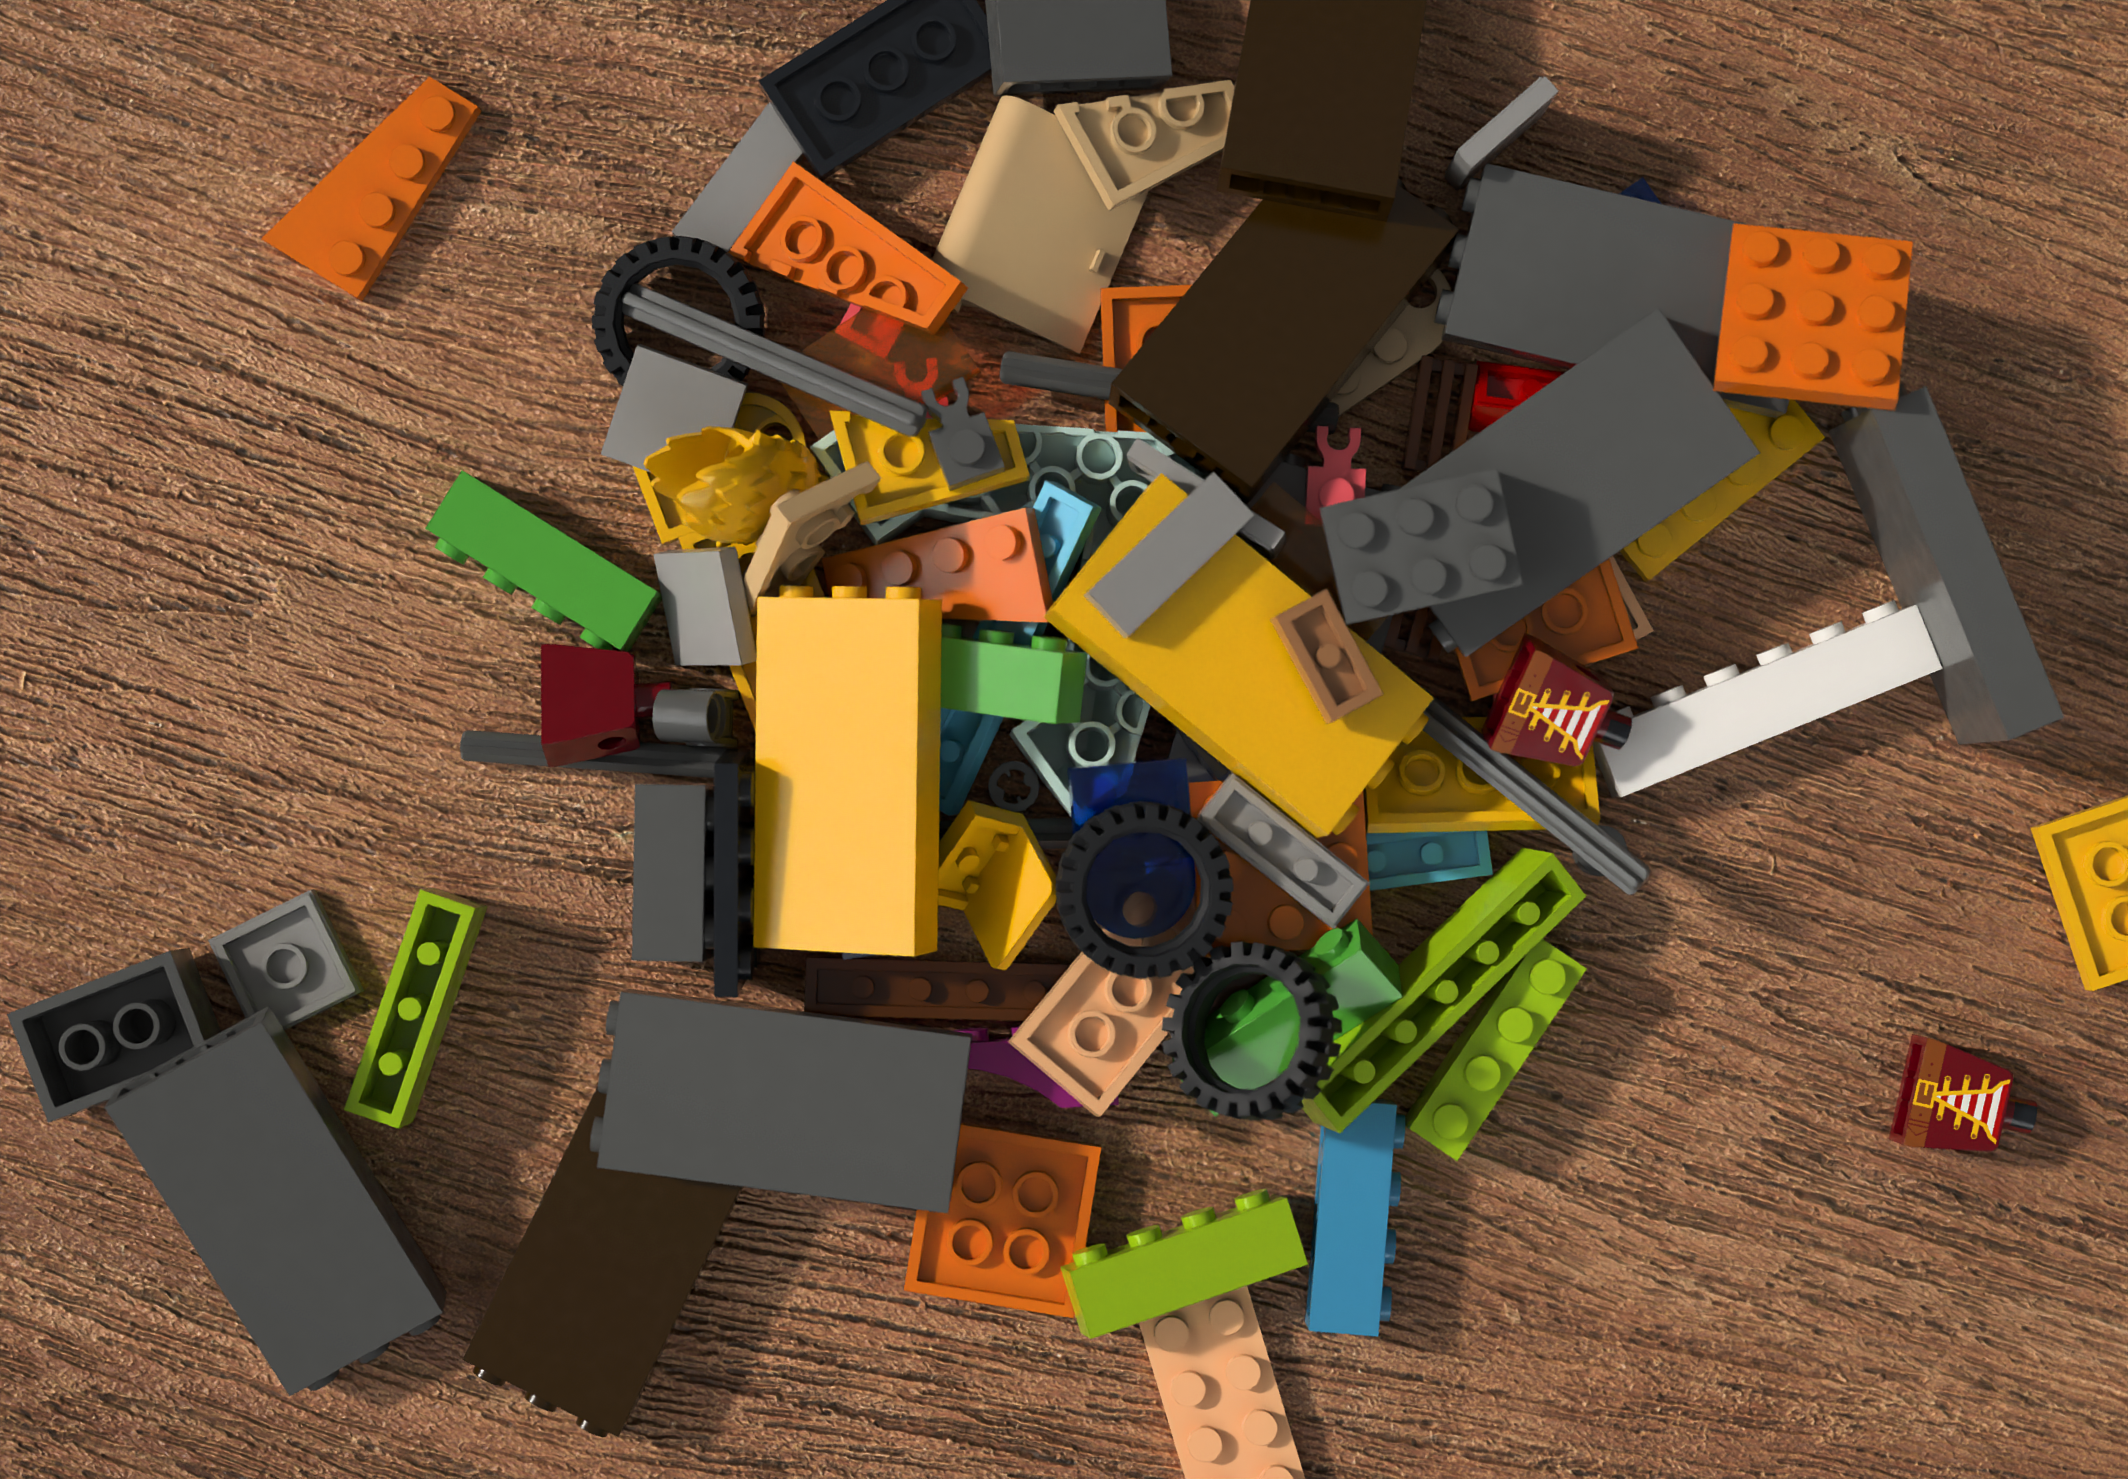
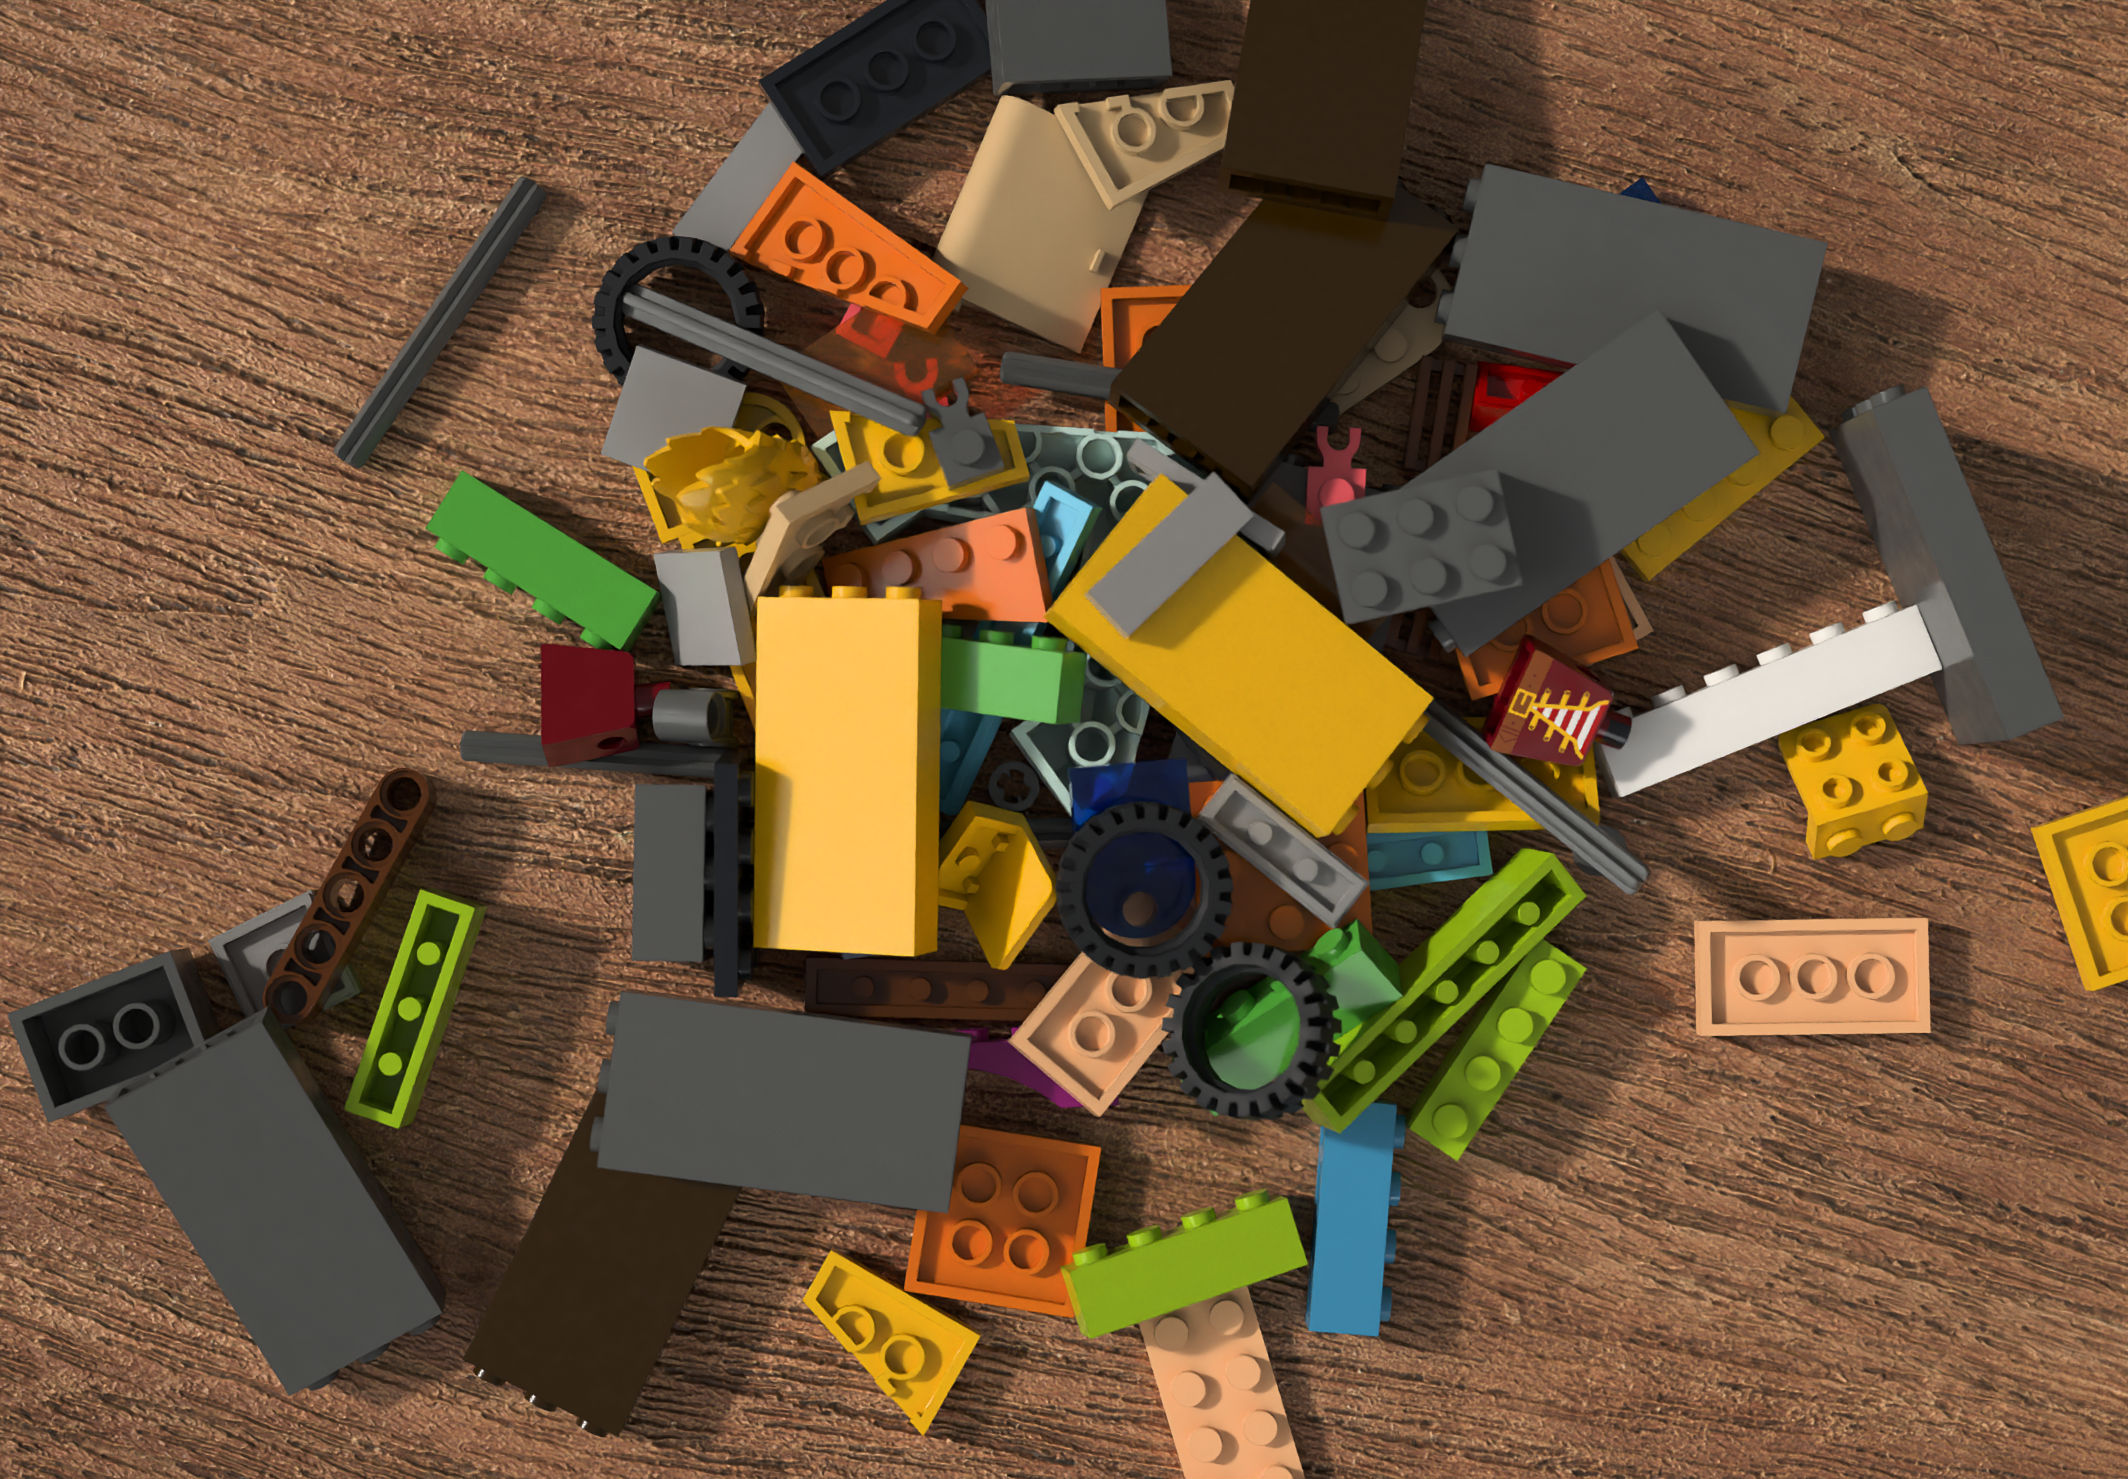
(325, 911): none -> reddish brown beam
(372, 196): orange wing -> none
(440, 322): none -> dark grey axle
(893, 1333): none -> yellow wing
(1326, 656): medium nougat plate -> none
(1500, 132): light grey tile -> none
(1812, 976): none -> light nougat plate
(1813, 316): orange plate -> none
(1854, 781): none -> yellow bracket
(1956, 1100): torso -> none

